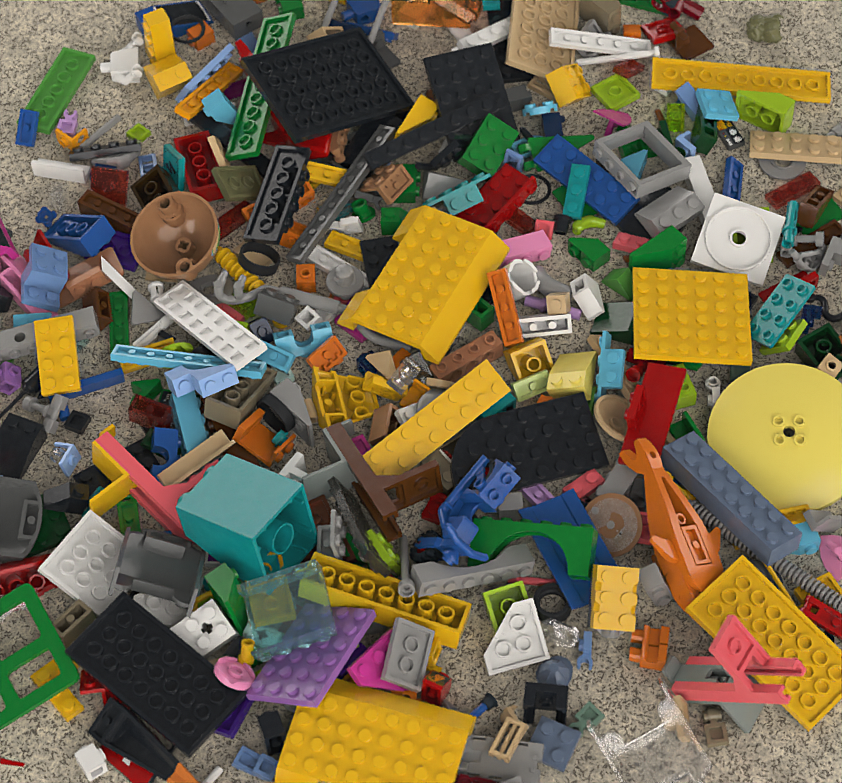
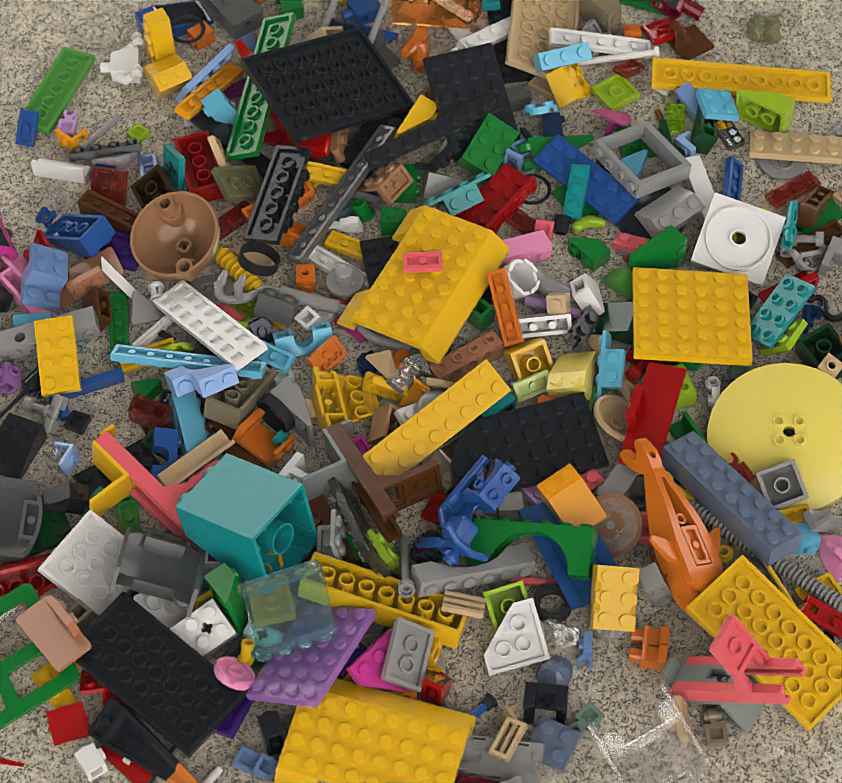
(54, 632): none -> nougat bracket
(68, 723): none -> red piece
(417, 48): none -> orange animal
(423, 262): none -> coral plate
(463, 601): none -> tan tile
(562, 56): none -> medium azure arch
(570, 498): none -> light orange slope
(582, 327): none -> black hinge
(728, 557): none -> yellow plate
(742, 468): none -> clear red plate
(782, 484): none -> light grey brick

